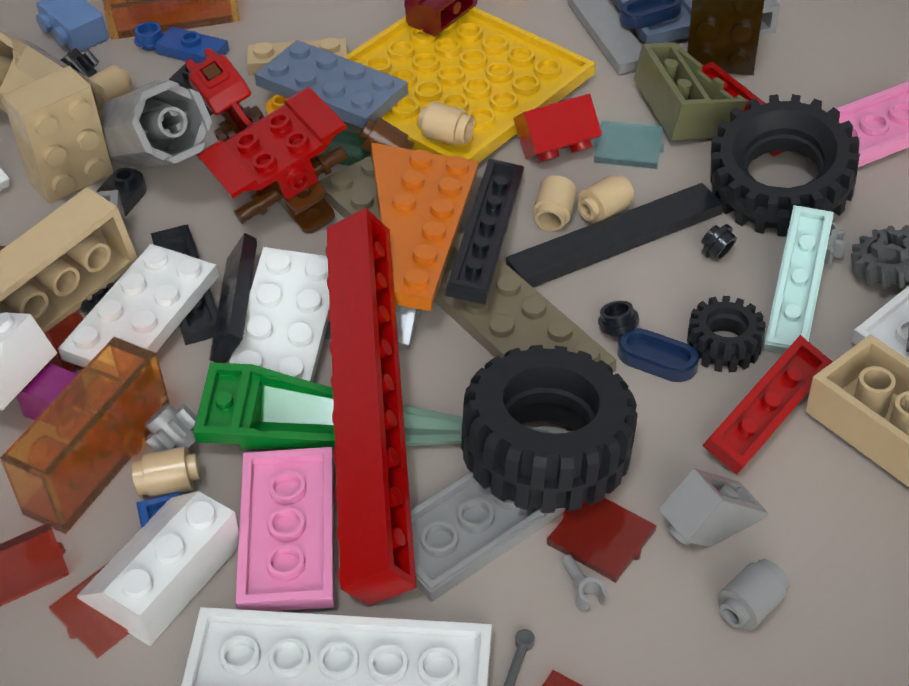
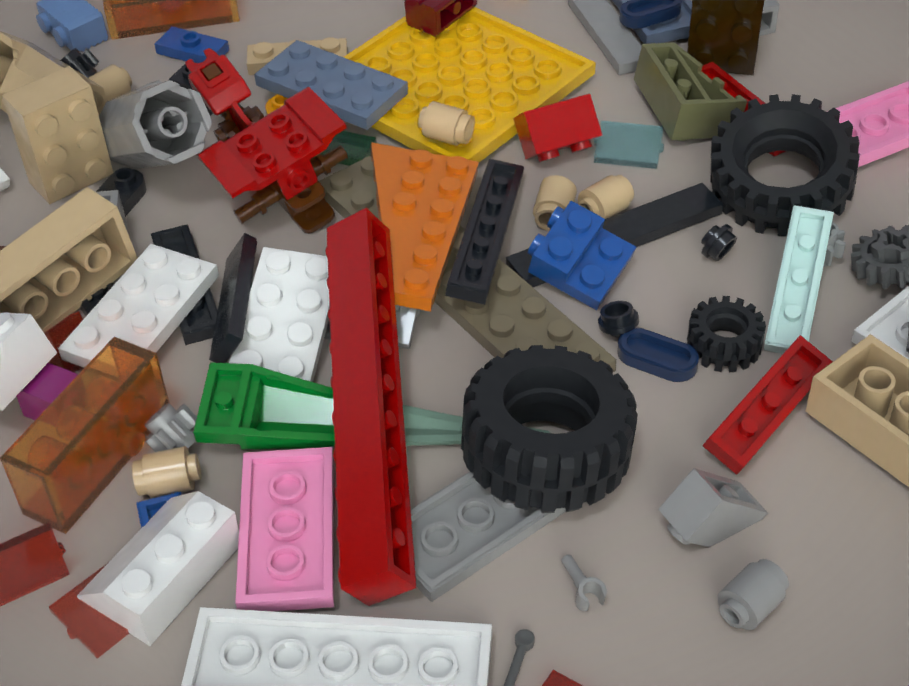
(147, 35): blue plate -> none
(383, 133): reddish brown brick -> none
(579, 255): none -> blue plate
(602, 537): clear red piece -> none

